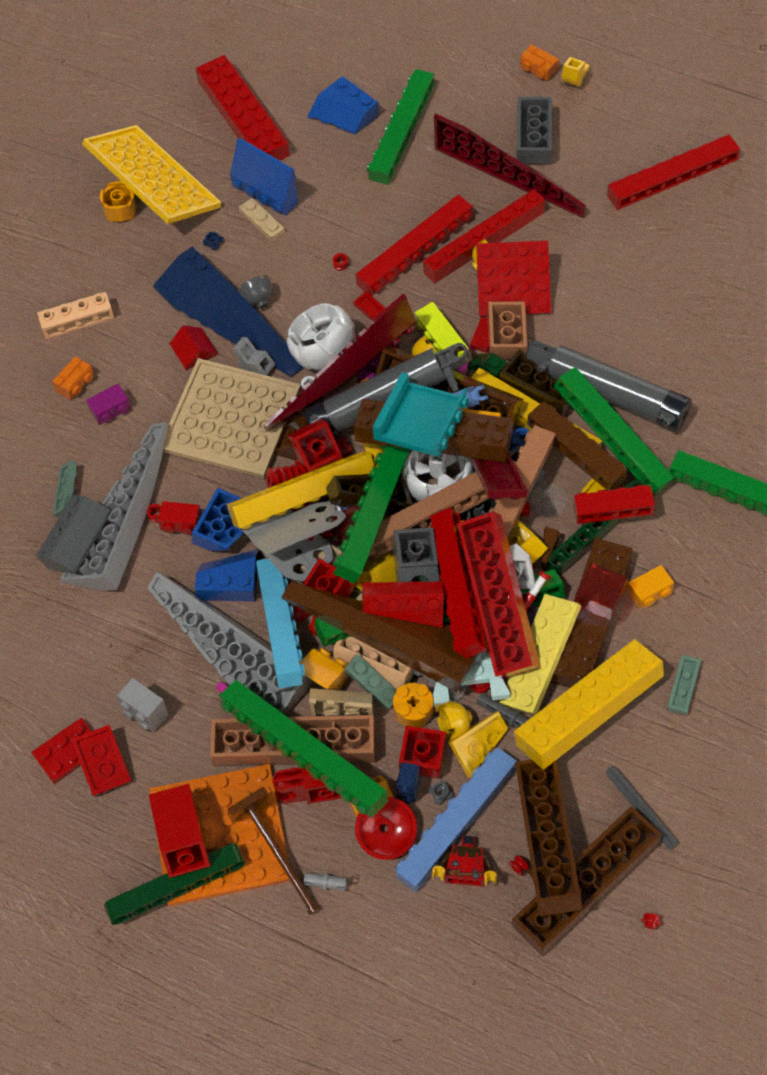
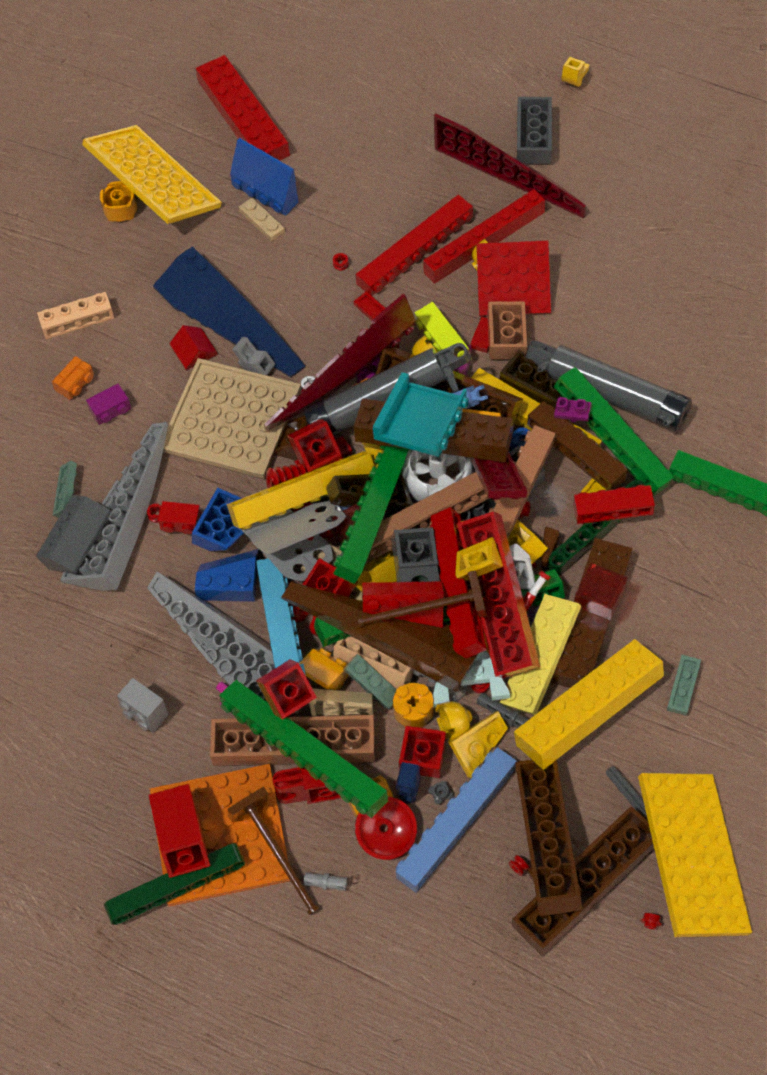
(58, 755): red plate -> none
(101, 760): red plate -> none
(212, 240): dark blue plate -> none
(257, 291): dark grey cylinder -> none
(286, 689): none -> red brick
(328, 327): white wheel -> none
(345, 106): blue wedge -> none
(400, 127): green brick -> none
(465, 865): torso -> none
(474, 594): none -> reddish brown tile
(479, 557): none -> yellow slope
(488, 362): dark green slope -> none
(539, 62): orange brick -> none
(572, 409): none -> magenta hips
(650, 587): light orange brick -> none
(673, 172): red brick -> none
(694, 855): none -> yellow plate

